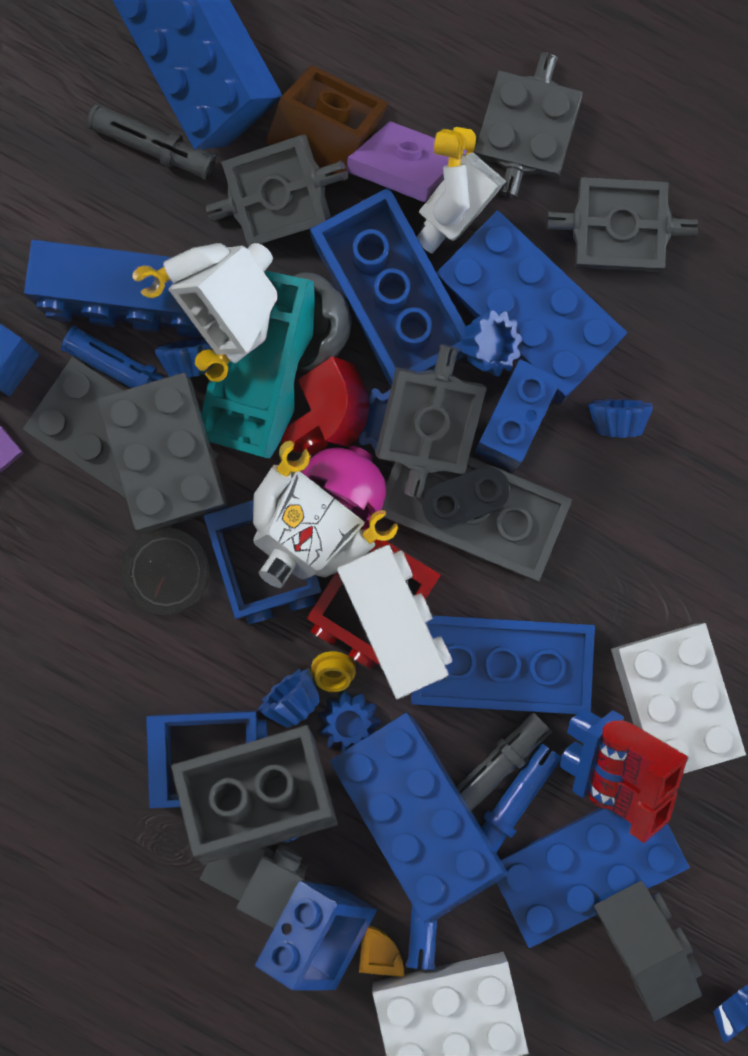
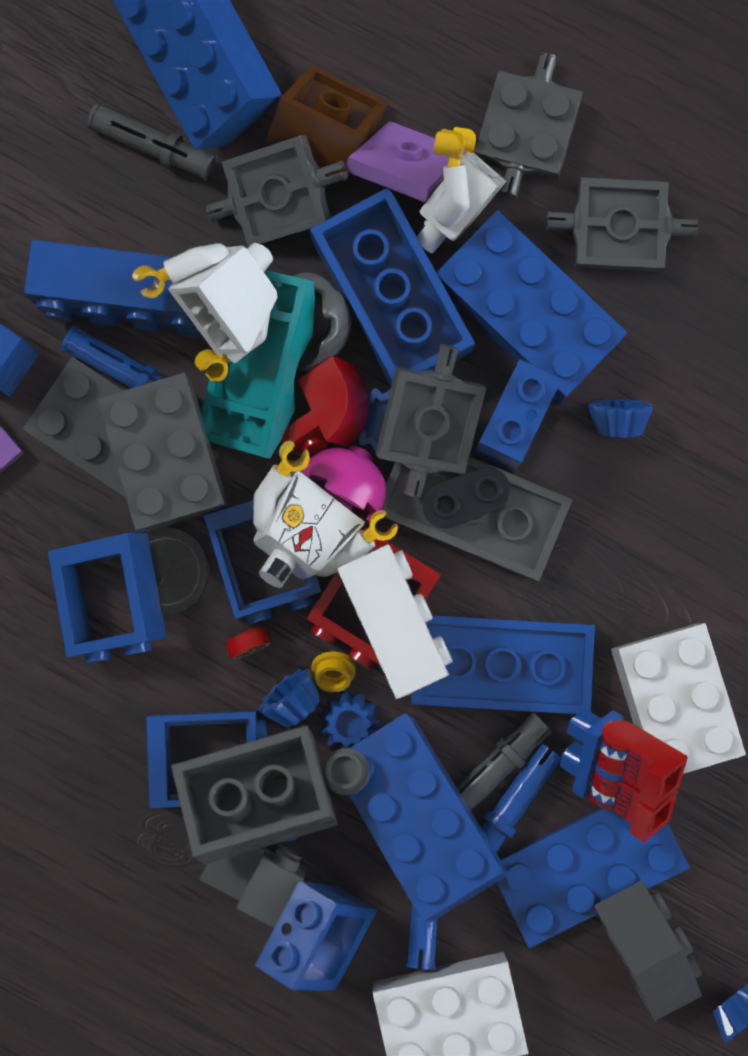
(141, 591): none -> blue window
(181, 355): blue piece -> none
(248, 643): none -> red tile
(346, 771): none -> dark grey plate
(380, 954): light orange tile -> none
(492, 342): blue piece -> none

